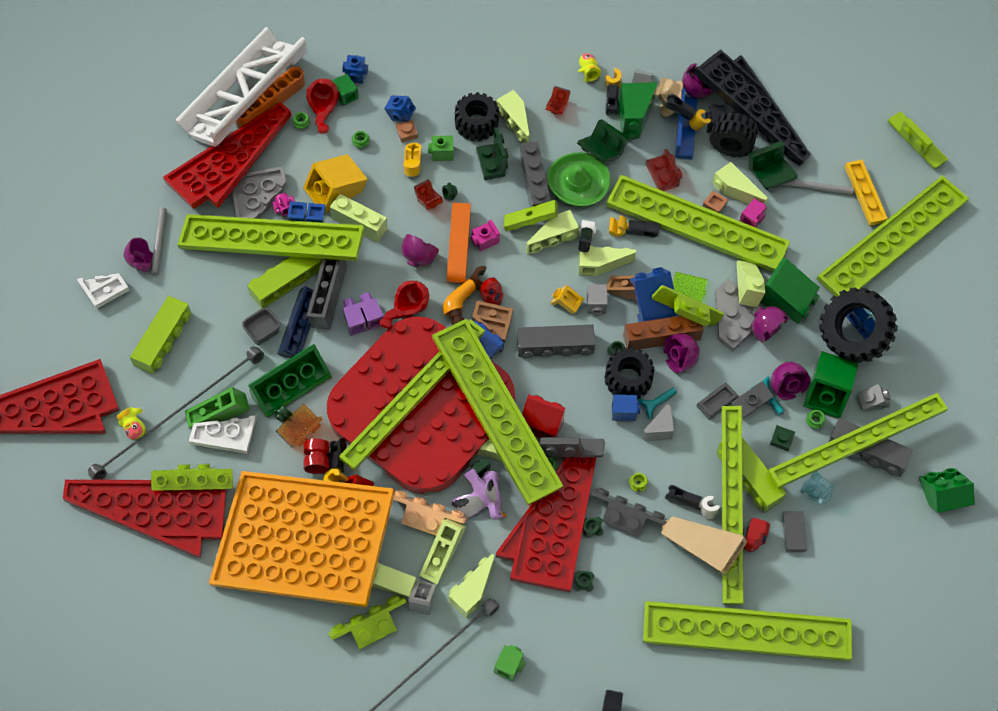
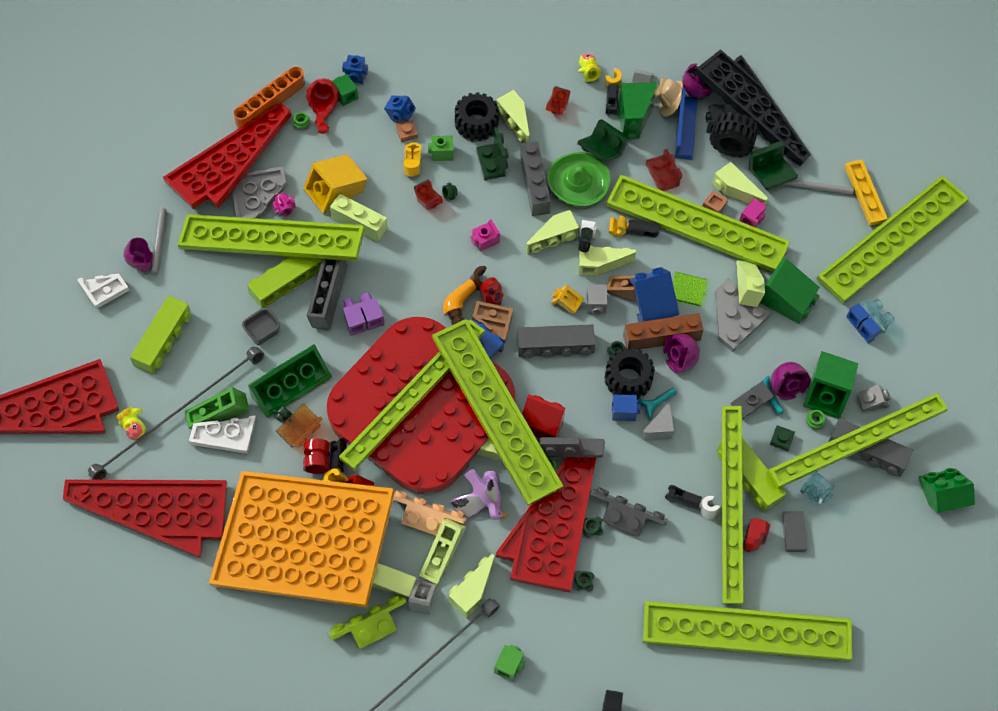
(192, 478): lime bracket -> none
(210, 131): white piece -> none
(297, 326): dark blue slope -> none
(299, 212): blue hips -> none
(360, 135): bright green plate -> none
(409, 300): red hair -> none
(417, 251): magenta cylinder -> none
(458, 242): orange beam -> none
(481, 466): dark green plate -> none
(530, 215): lime tile -> none
(638, 477): lime plate -> none
(685, 110): black piece -> none
(688, 306): lime bracket -> none
(708, 544): tan slope -> none
(713, 403): dark grey tile -> none
(768, 322): magenta cylinder -> none
(841, 307): black tyre -> none
(917, 139): lime bracket -> none

